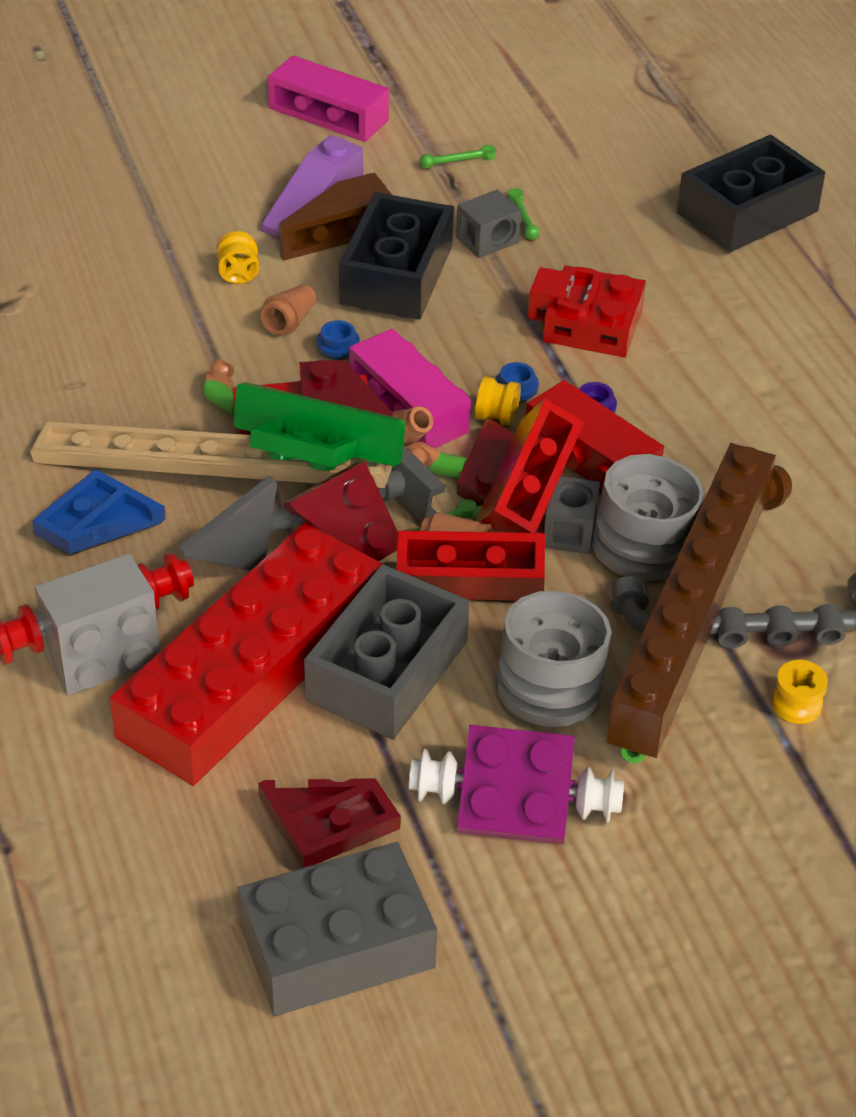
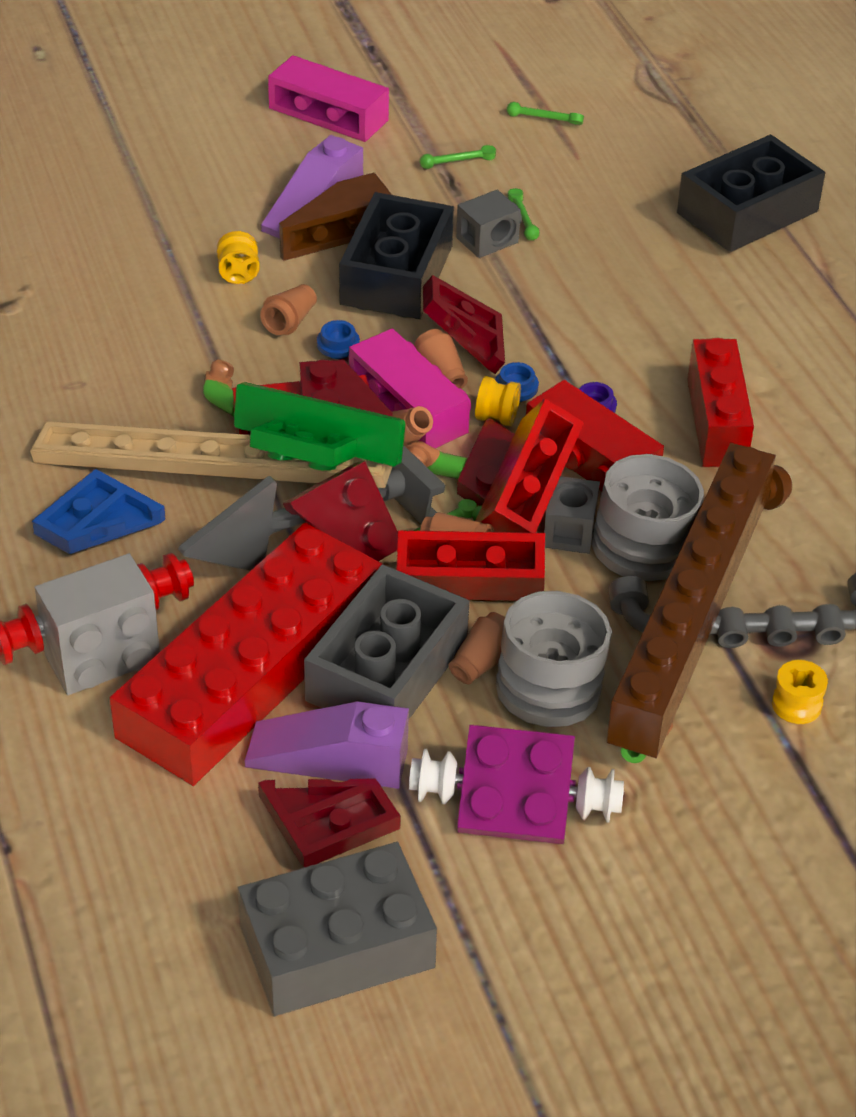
(334, 743): none -> medium lavender slope
(441, 351): none -> nougat cone
(467, 321): none -> dark red wing
(479, 649): none -> nougat cone
(515, 109): none -> bright green hinge
(587, 308): red piece -> none
(718, 398): none -> red brick

